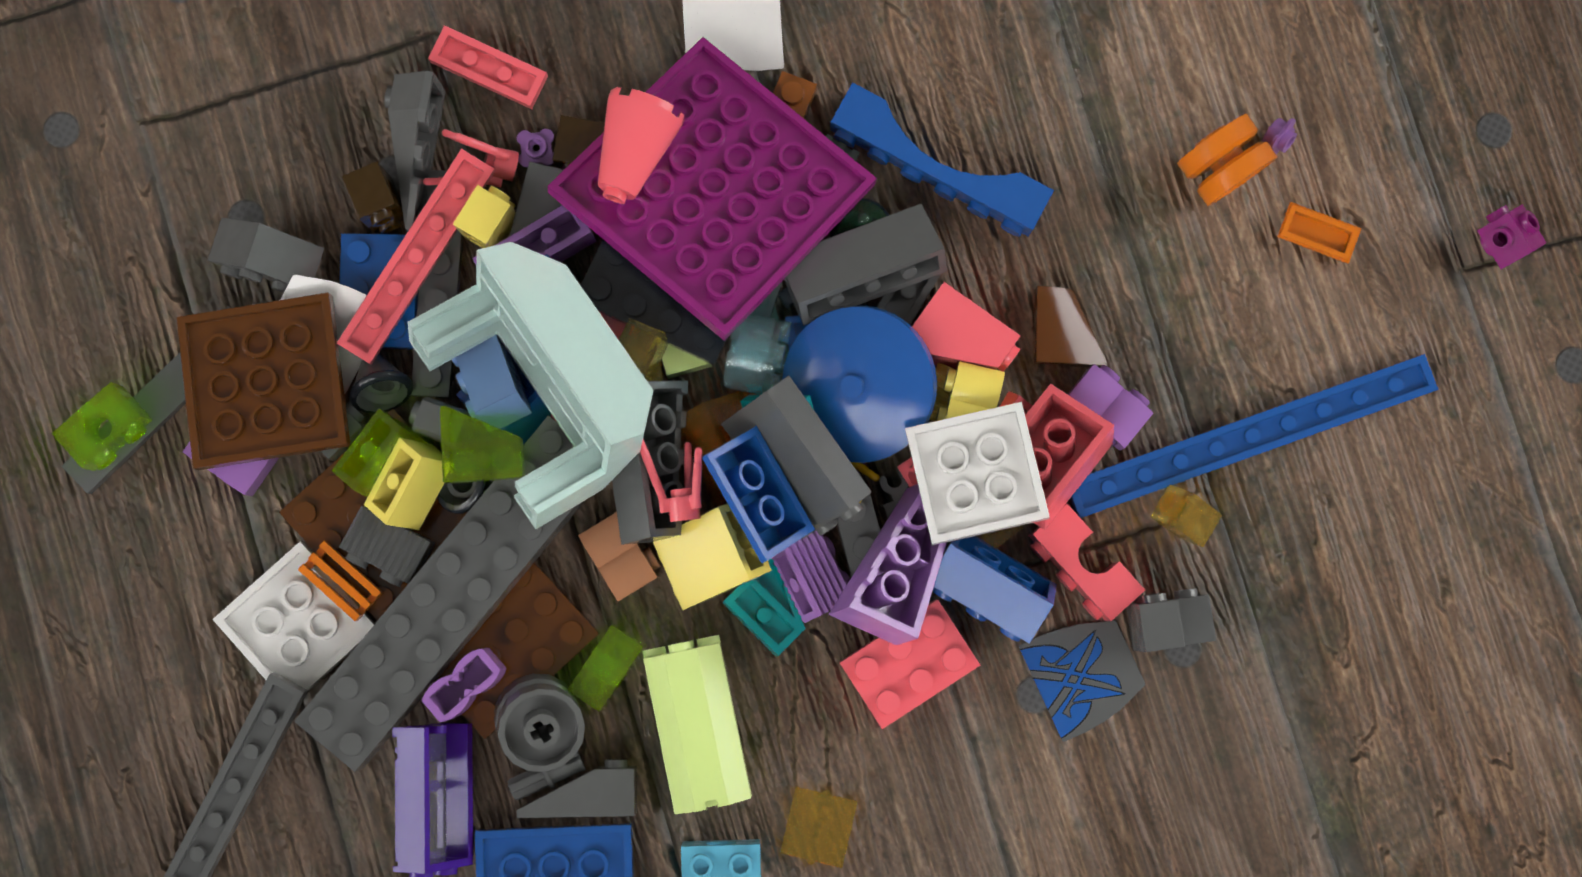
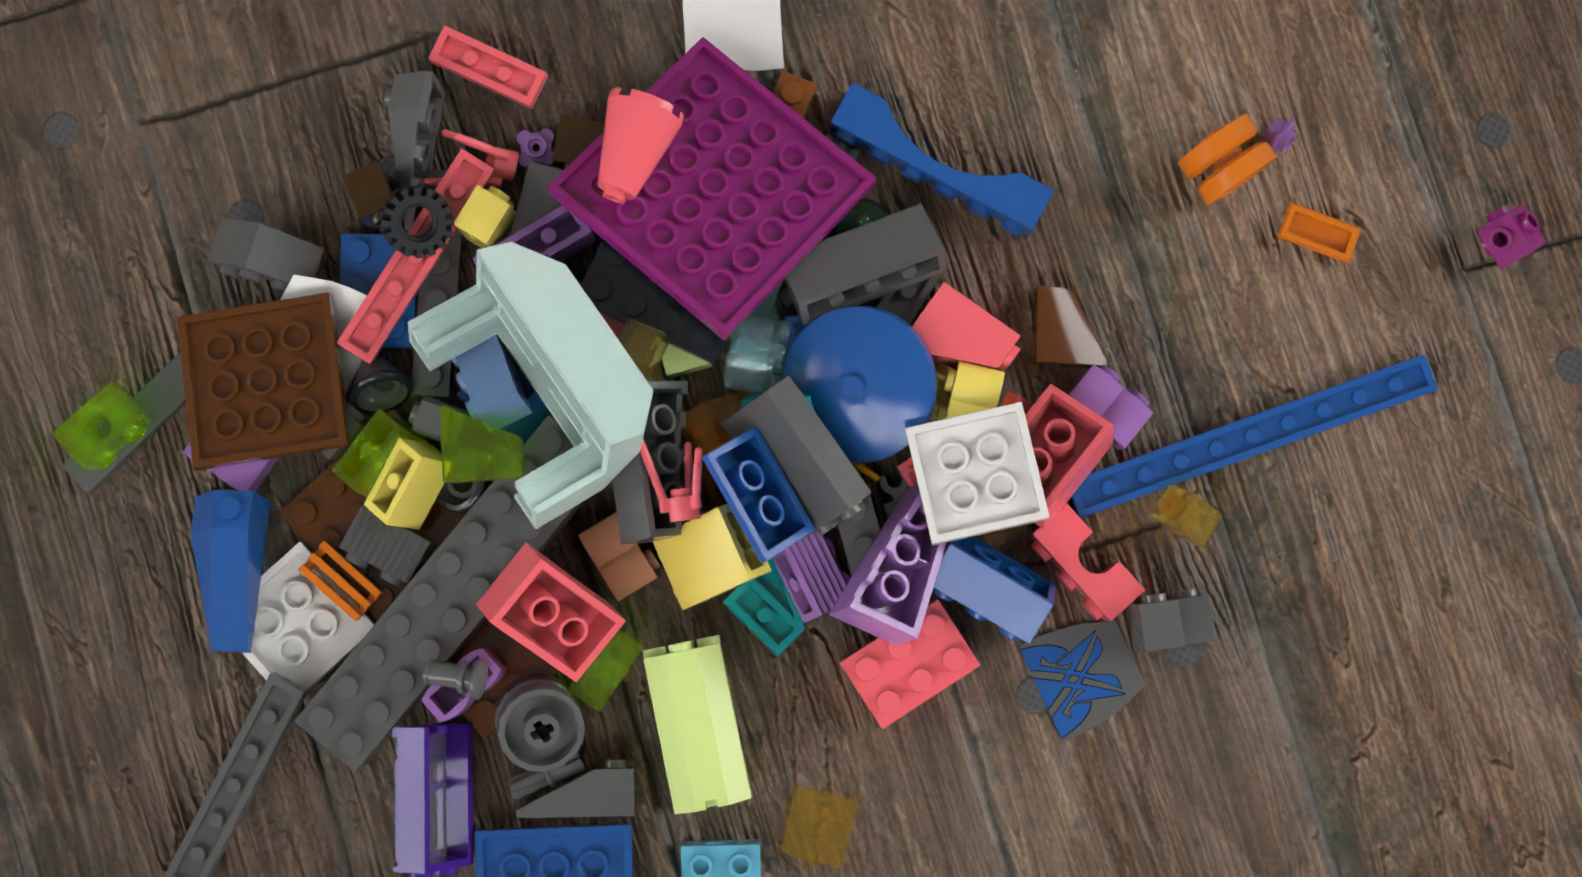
(229, 556): none -> blue wedge
(392, 221): none -> black tyre
(462, 677): none -> dark grey pin
(550, 612): none -> coral brick

